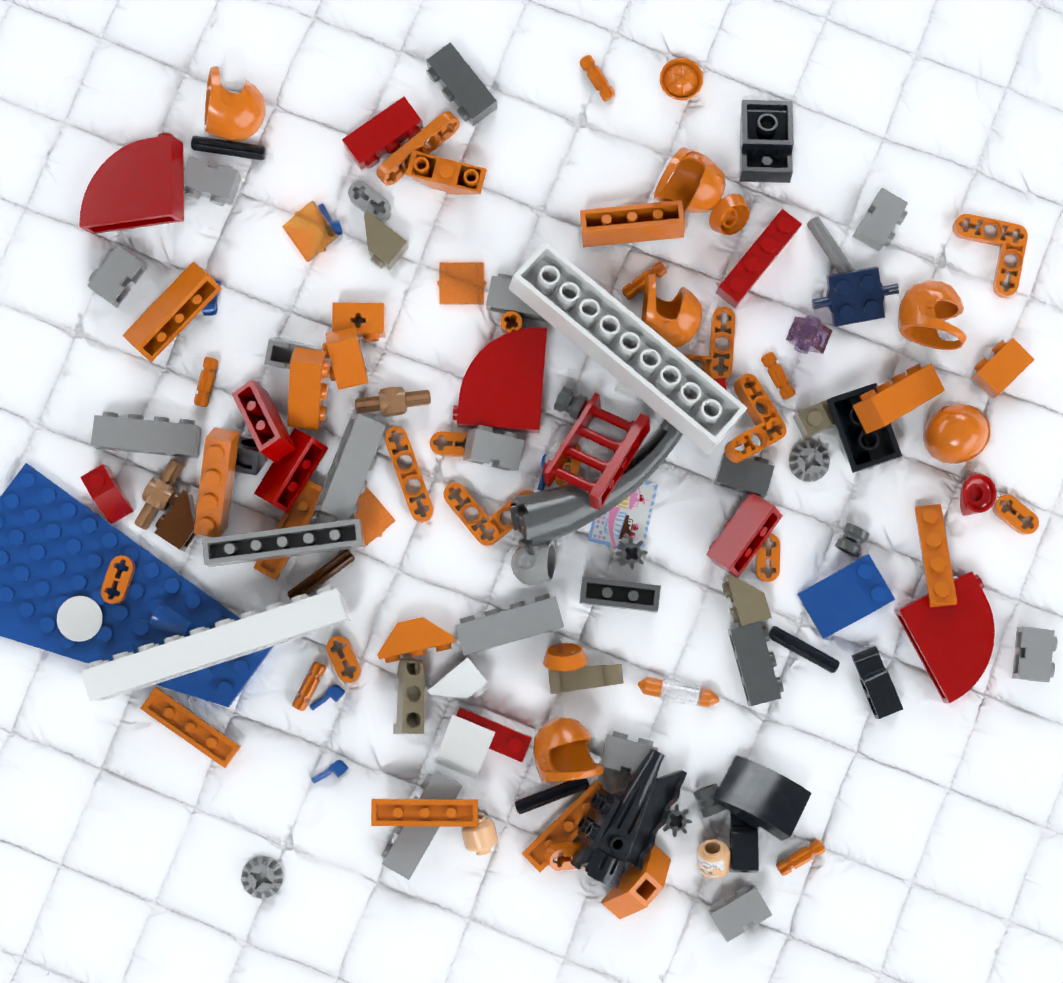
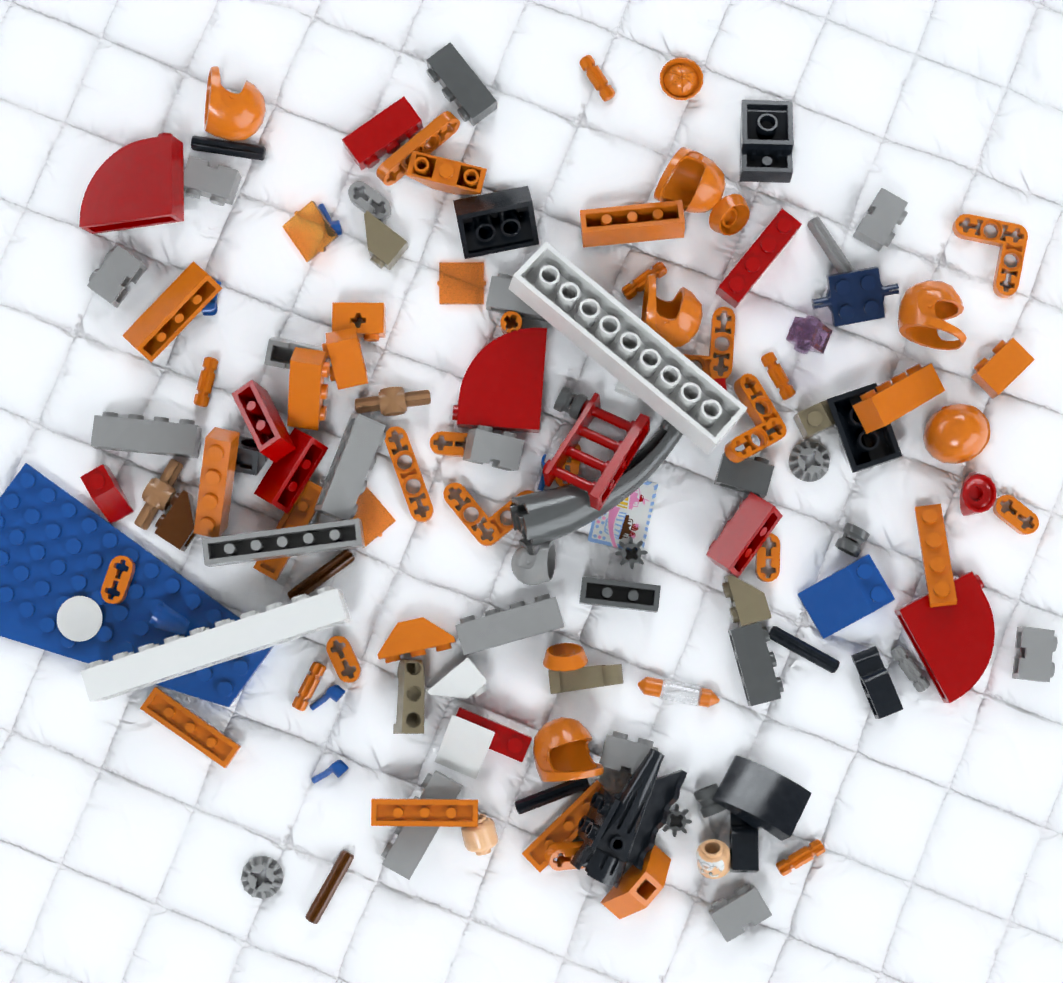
(329, 887): none -> reddish brown axle
(496, 222): none -> black slope
(910, 668): none -> light grey axle

